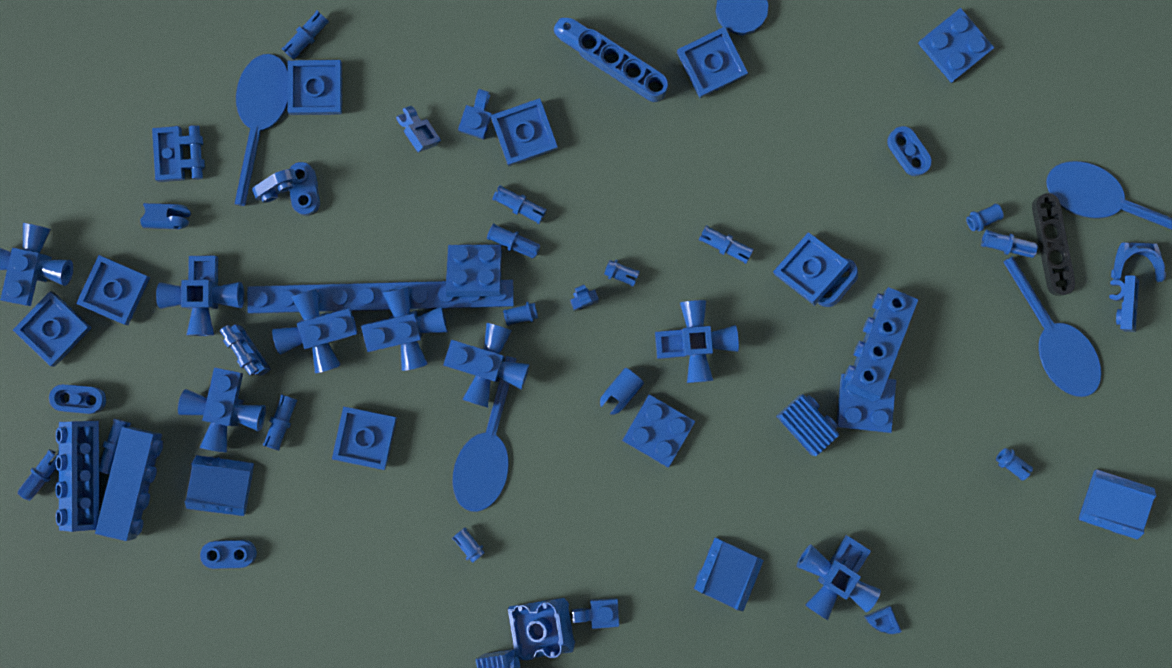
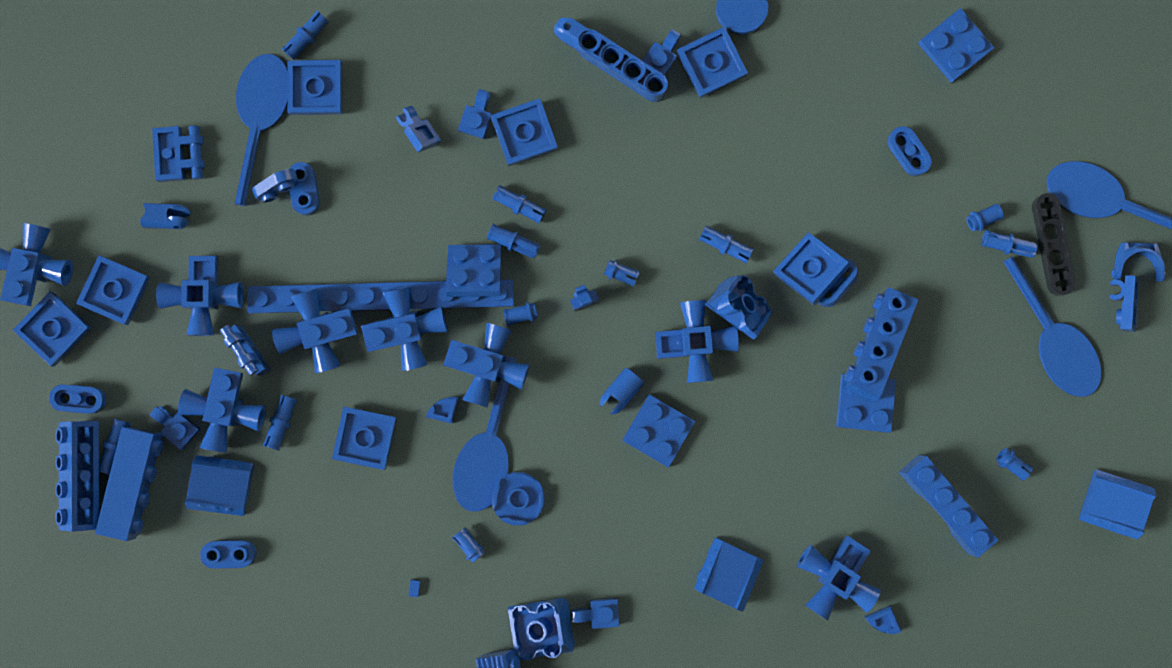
(38, 476): blue axle -> none
(177, 428): none -> blue plate
(414, 588): none -> blue piece
(444, 410): none -> blue tile
(518, 498): none -> blue tile
(660, 56): none -> blue plate
(740, 305): none -> blue slope
(808, 424): blue brick -> none
(947, 502): none -> blue arch

